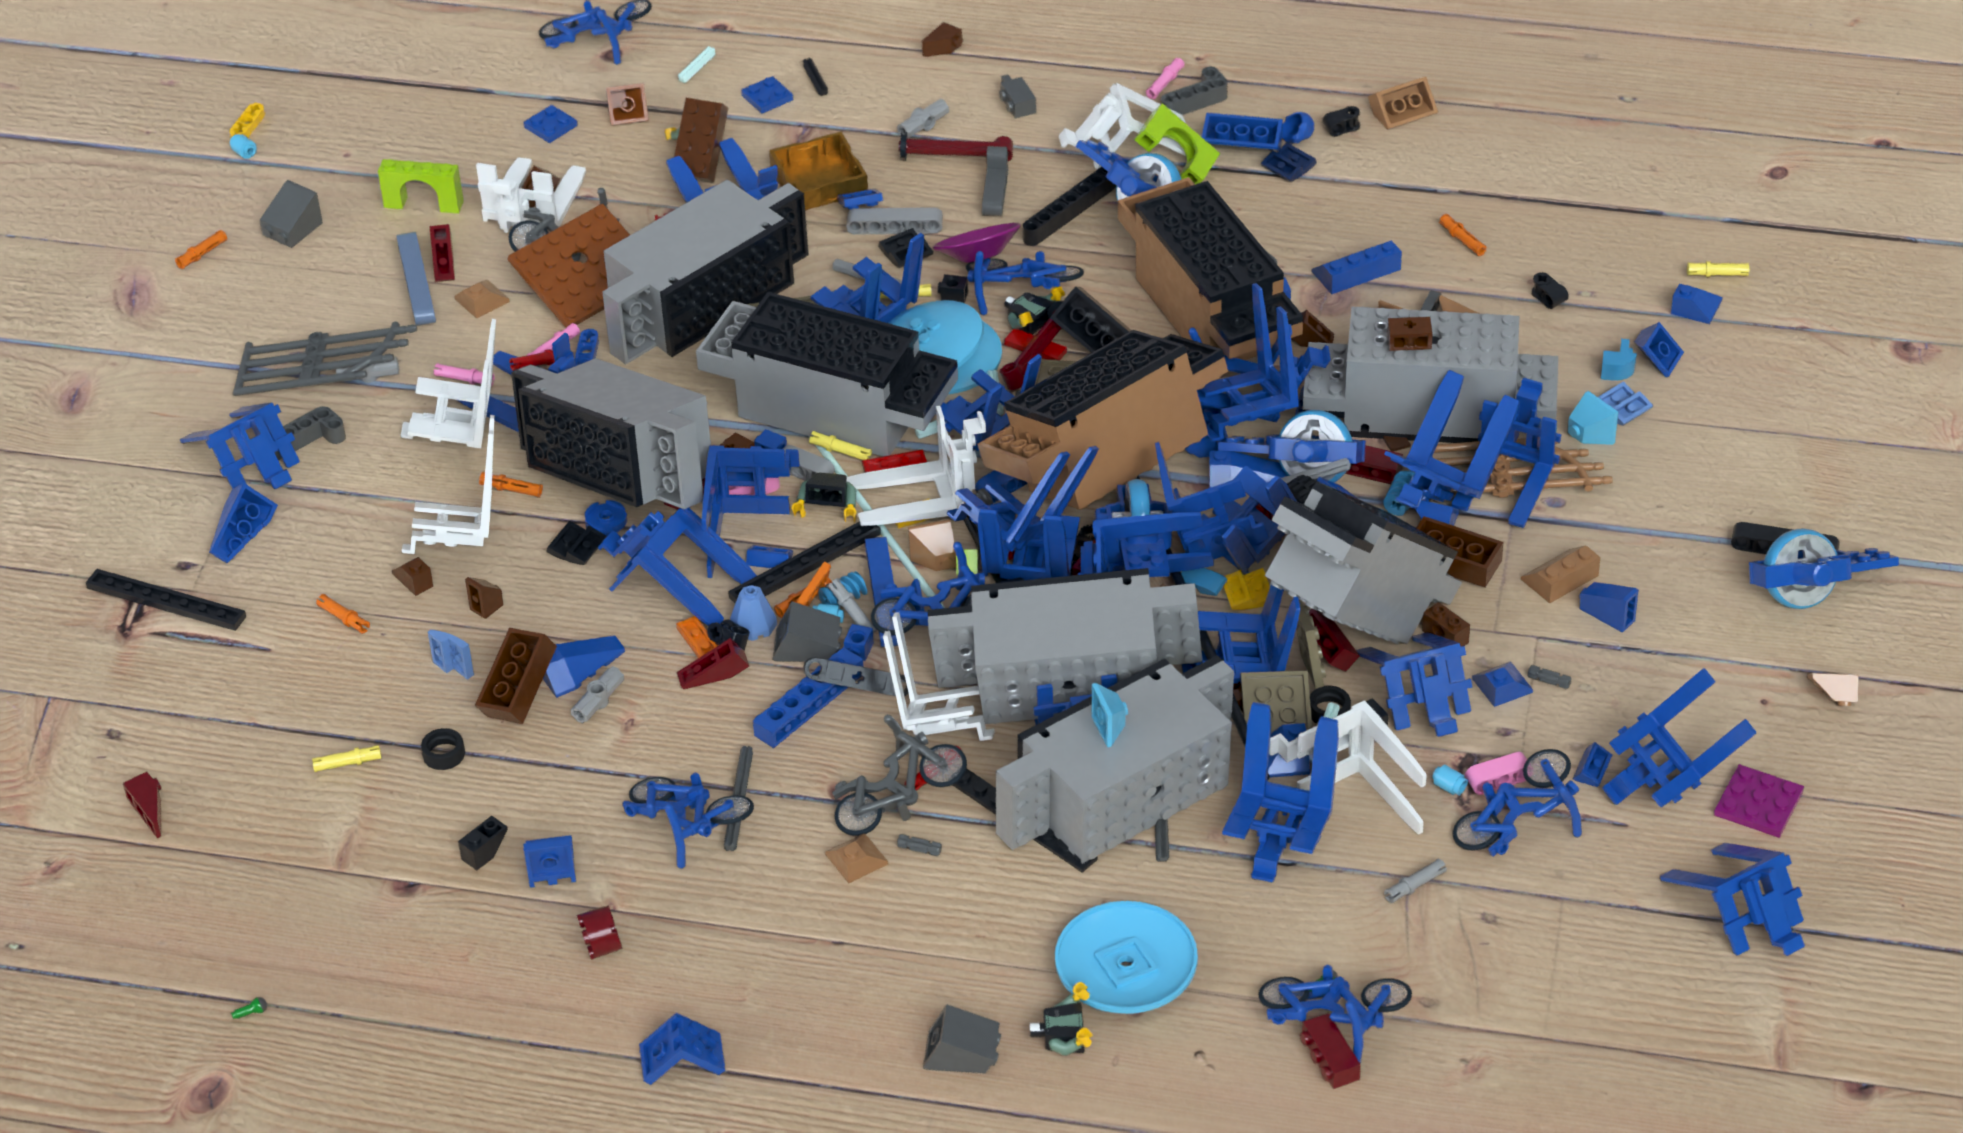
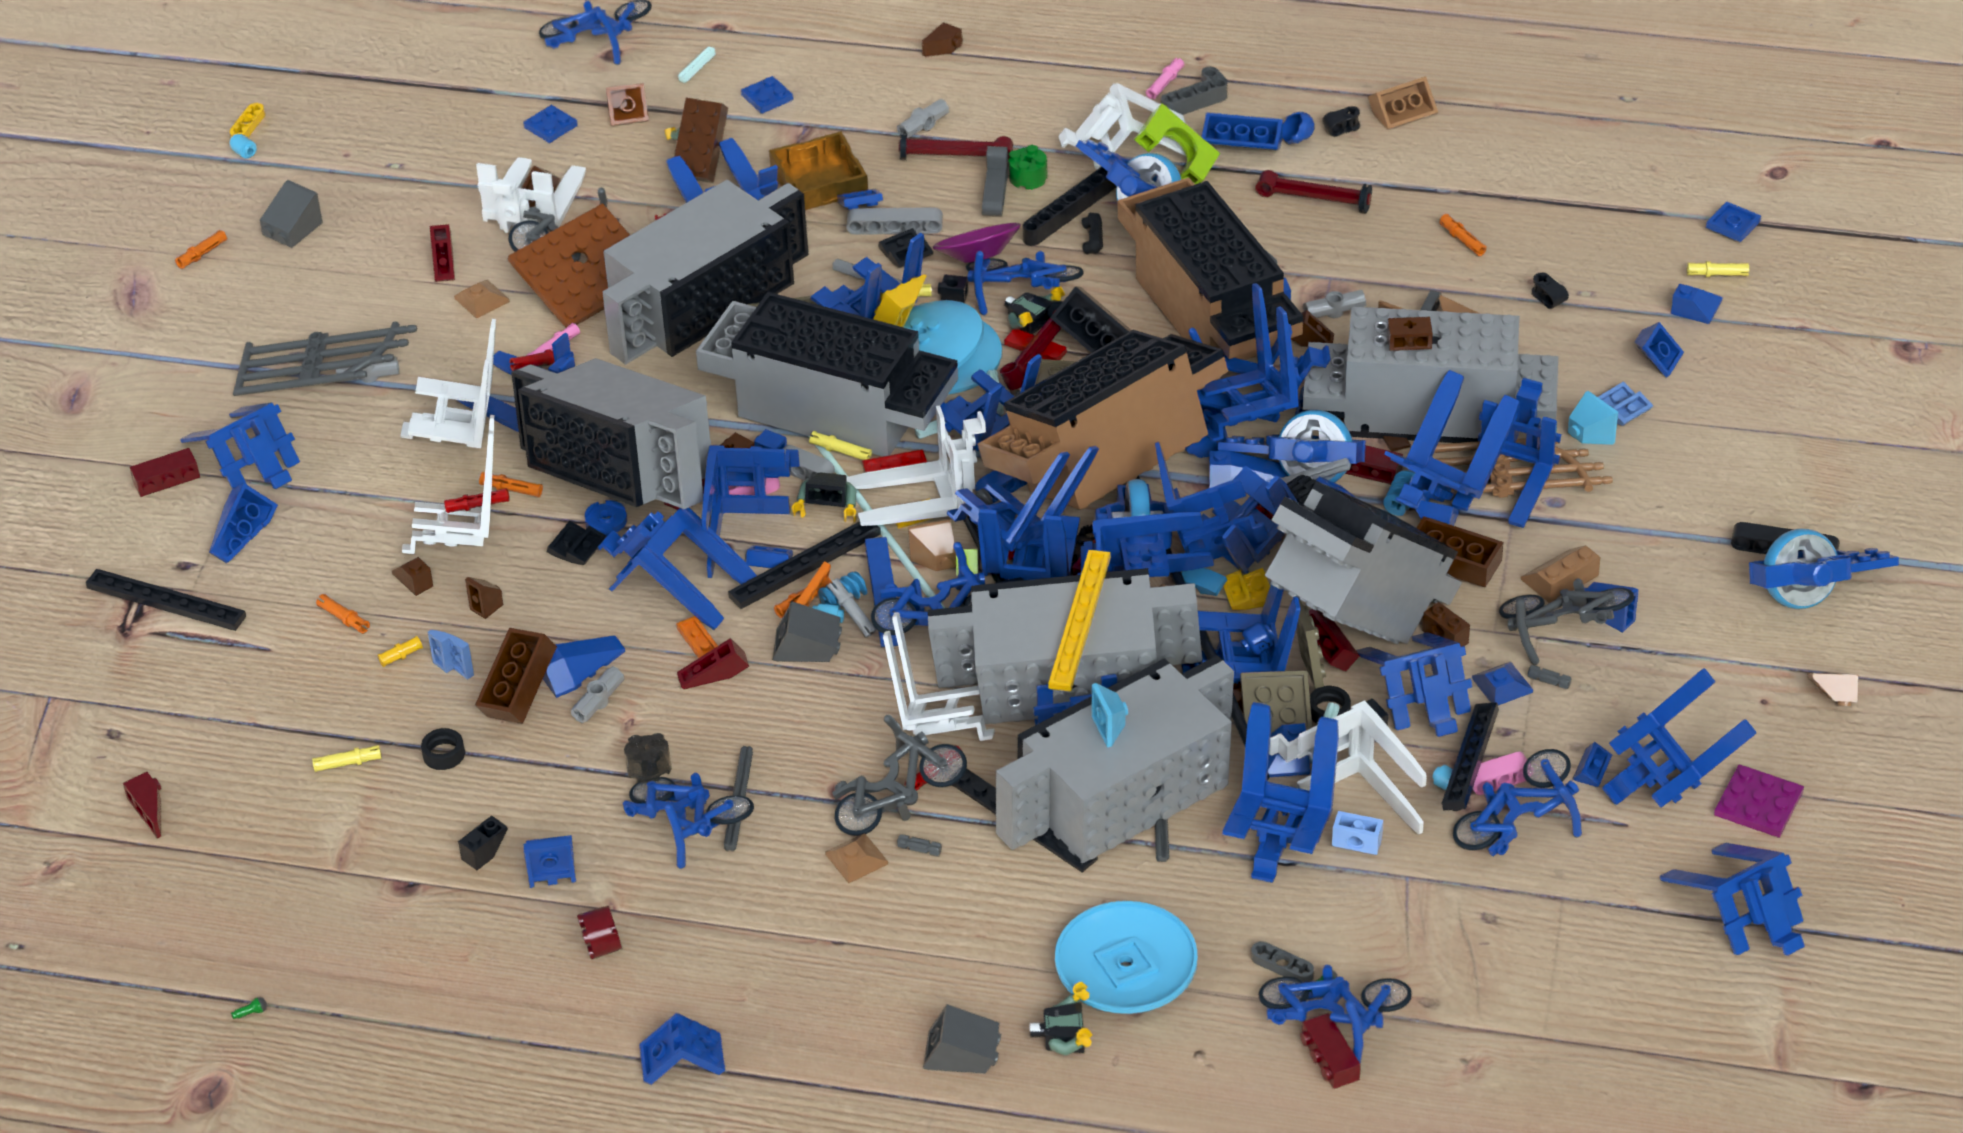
(164, 472): none -> dark red brick
(313, 426): dark grey beam -> none
(400, 651): none -> yellow pin
(416, 278): sand blue beam -> none
(442, 177): lime arch -> none
(472, 376): bright pink pin -> none
(472, 501): none -> red pin
(584, 345): blue beam -> none
(647, 757): none -> clear smoke brick
(728, 629): black piece -> none
(754, 612): medium blue cone -> none
(800, 703): blue brick -> none
(815, 76): black axle -> none
(841, 674): piece -> none
(859, 640): blue brick -> none
(898, 302): none -> yellow slope
(1017, 96): dark grey hinge -> none
(1028, 167): none -> green brick
(1079, 620): none -> yellow tile
(1095, 241): none -> black piece
(1257, 638): none -> blue head
(1271, 183): none -> dark red piece
(1276, 954): none -> dark grey beam
(1289, 162): dark blue slope -> none
(1335, 304): none -> light grey piece
(1357, 832): none -> light blue brick
(1359, 267): blue slope -> none
(1408, 884): light grey pin -> none
(1470, 757): none -> black plate
(1529, 610): none -> dark grey piece
(1620, 364): dark azure brick -> none
(1733, 221): none -> blue plate

